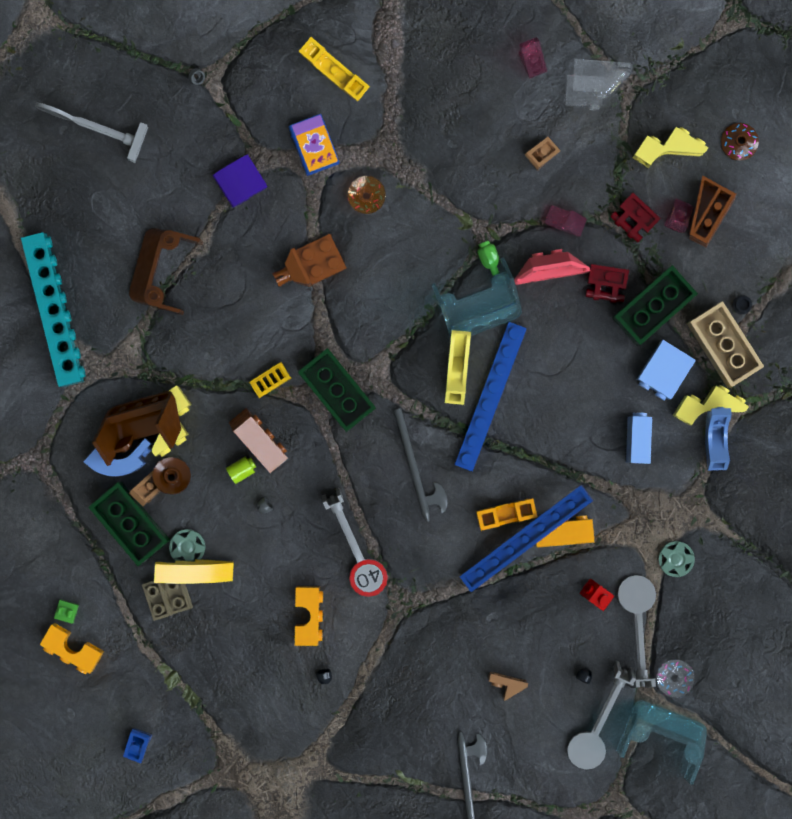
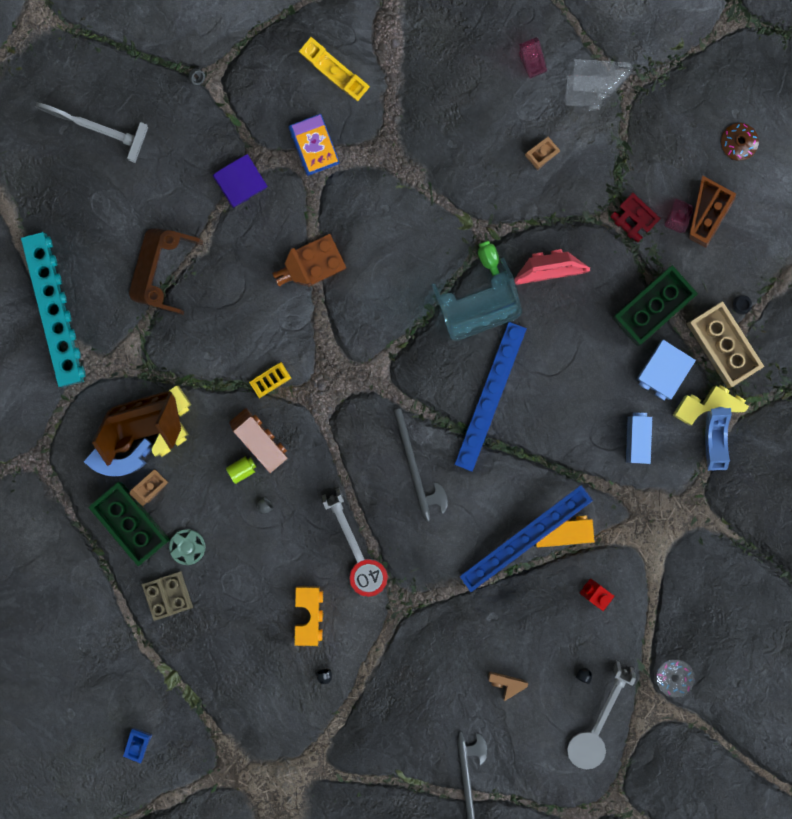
(56, 642): light orange arch -> none
(66, 611): bright green tile -> none
(173, 467): reddish brown dish -> none
(193, 572): yellow slope -> none
(337, 390): dark green brick -> none
(366, 185): clear orange dish -> none
(457, 367): light yellow arch -> none
(506, 513): light orange arch -> none
(565, 220): clear pink slope -> none
(607, 277): dark red plate -> none
(637, 596): light grey piece -> none
(651, 717): clear light blue windscreen -> none
(676, 559): sand green wheel -> none
(677, 144): light yellow arch -> none

